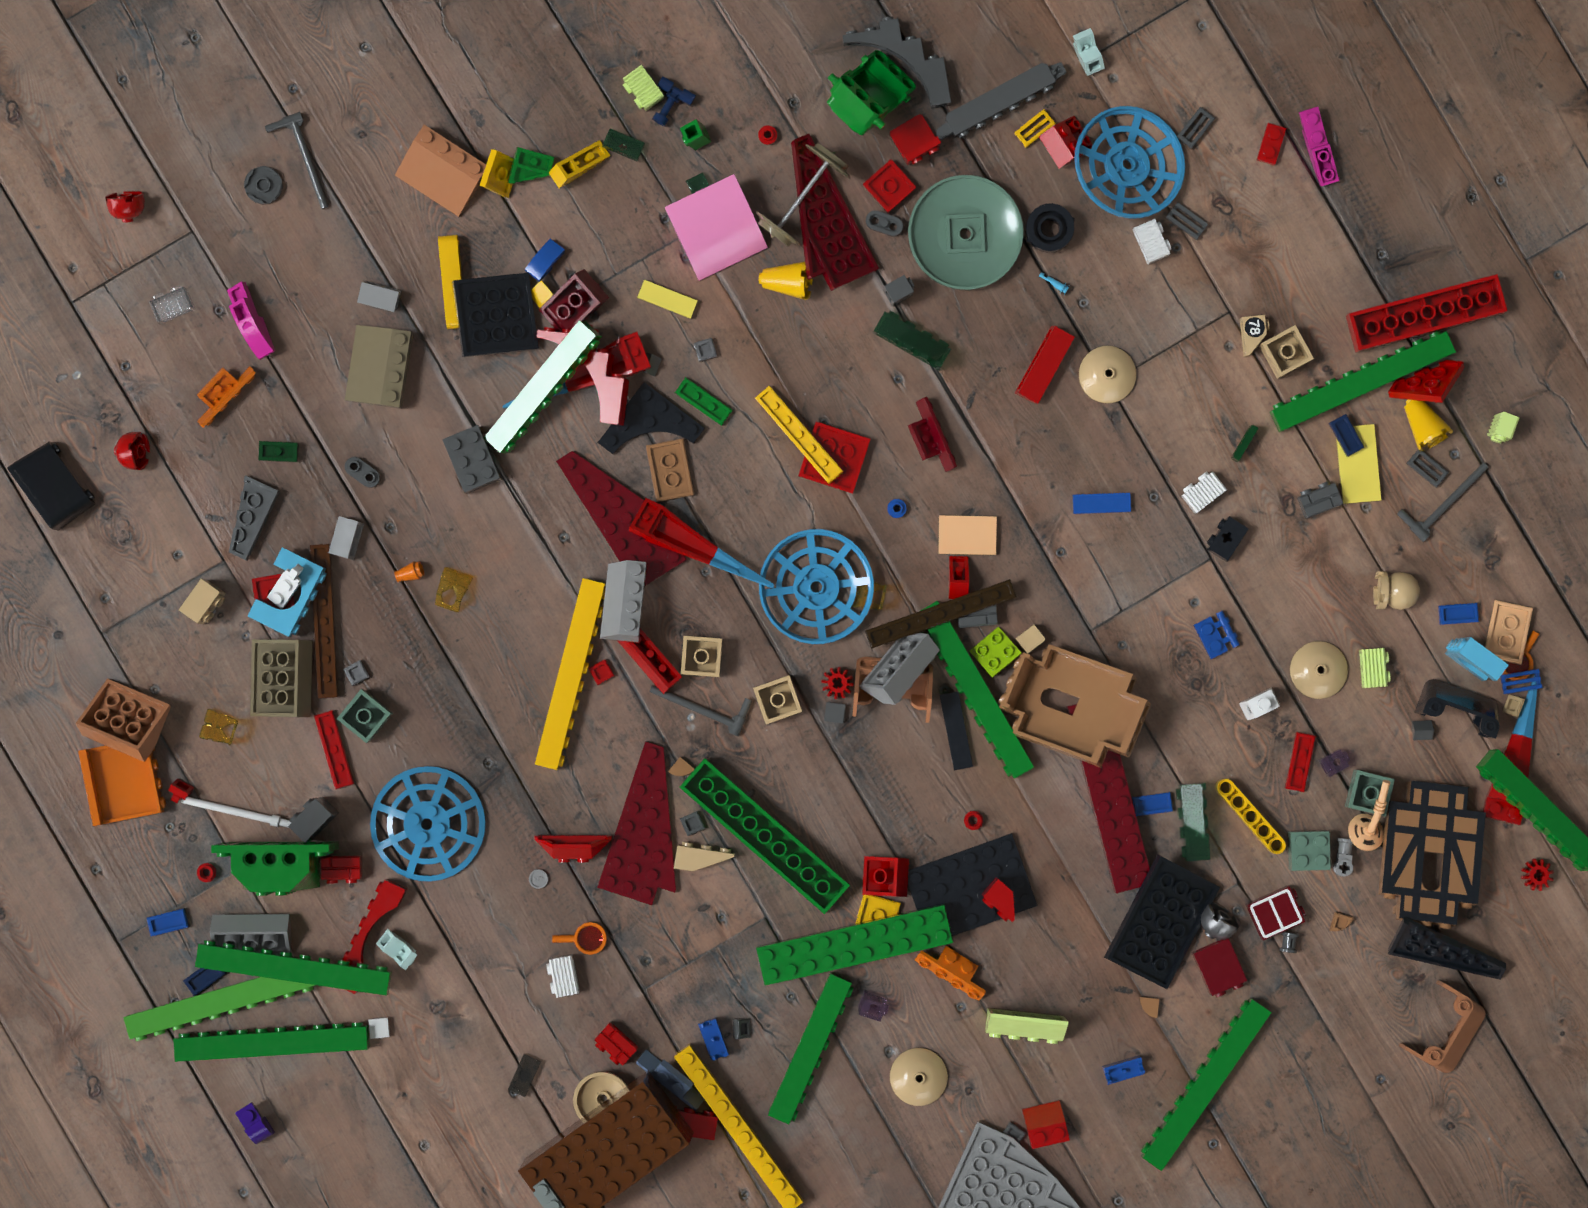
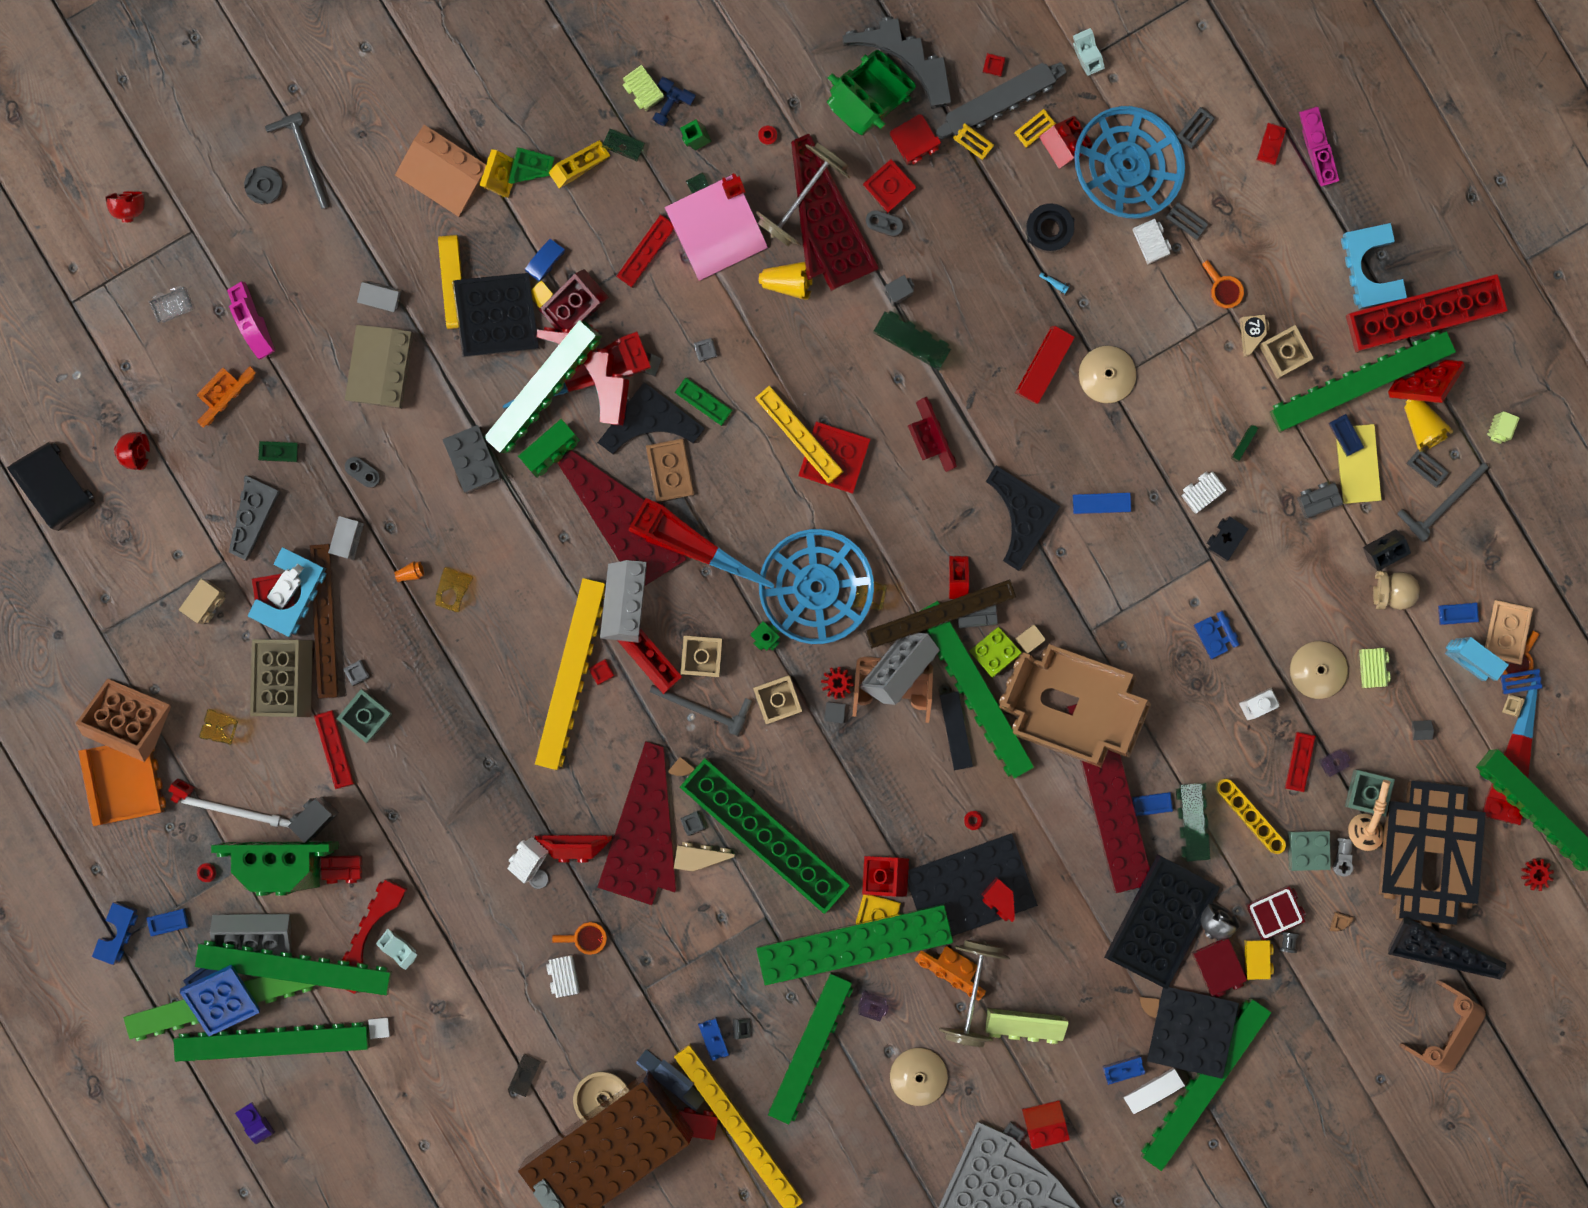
(123, 918): none -> blue arch
(220, 1000): none -> blue plate
(440, 823): dark azure dish -> none
(527, 859): none -> white brick
(549, 448): none -> green brick
(616, 1044): red brick -> none
(645, 251): none -> red tile
(667, 299): light yellow tile -> none
(733, 187): none -> red tile
(758, 634): none -> green brick
(892, 513): blue plate -> none
(962, 133): none -> yellow tile
(964, 1036): none -> dark tan axle
(967, 535): light nougat tile -> none
(972, 205): sand green dish -> none
(994, 65): none -> red tile
(1028, 513): none -> black plate
(1154, 1091): none -> white slope
(1193, 1032): none -> black plate
(1226, 290): none -> piece
(1258, 959): none -> yellow brick
(1367, 292): none -> medium azure arch
(1387, 550): none -> black brick
(1438, 694): black windscreen -> none

